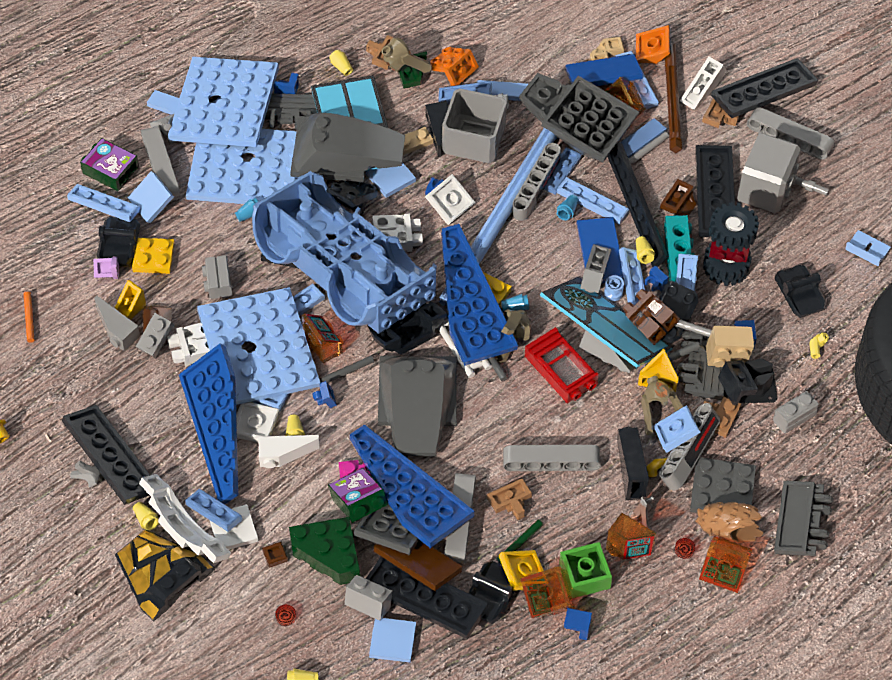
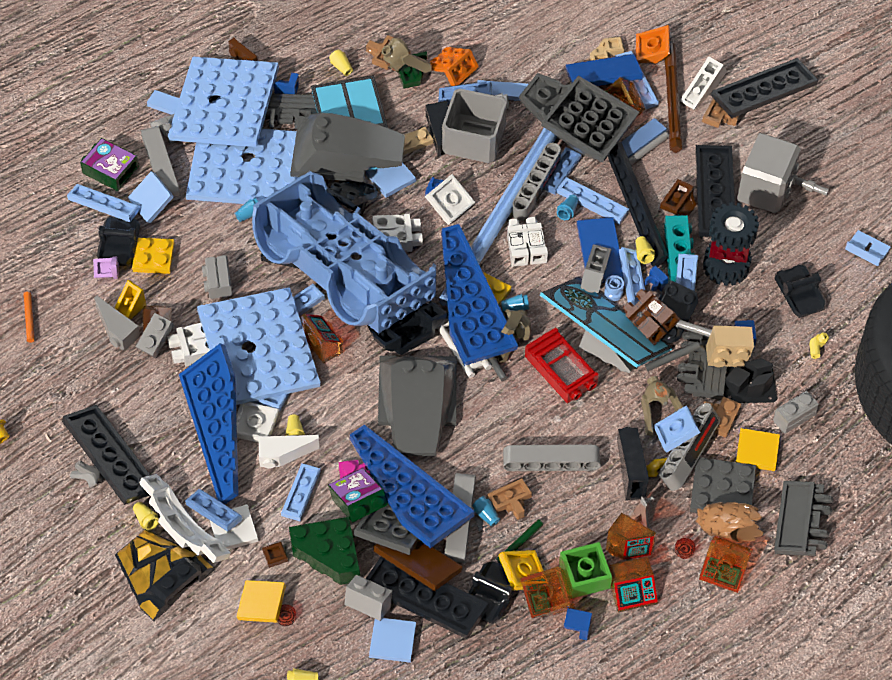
(240, 52): none -> reddish brown plate
(261, 601): none -> yellow tile
(300, 492): none -> light blue tile
(325, 395): blue tile -> none
(348, 369): dark grey bar -> none
(485, 509): none -> dark azure cone
(526, 242): none -> white hips
(633, 584): none -> slope
(660, 367): yellow slope -> none
(737, 381): black panel -> none
(758, 449): none -> yellow tile
(807, 139): light grey beam -> none

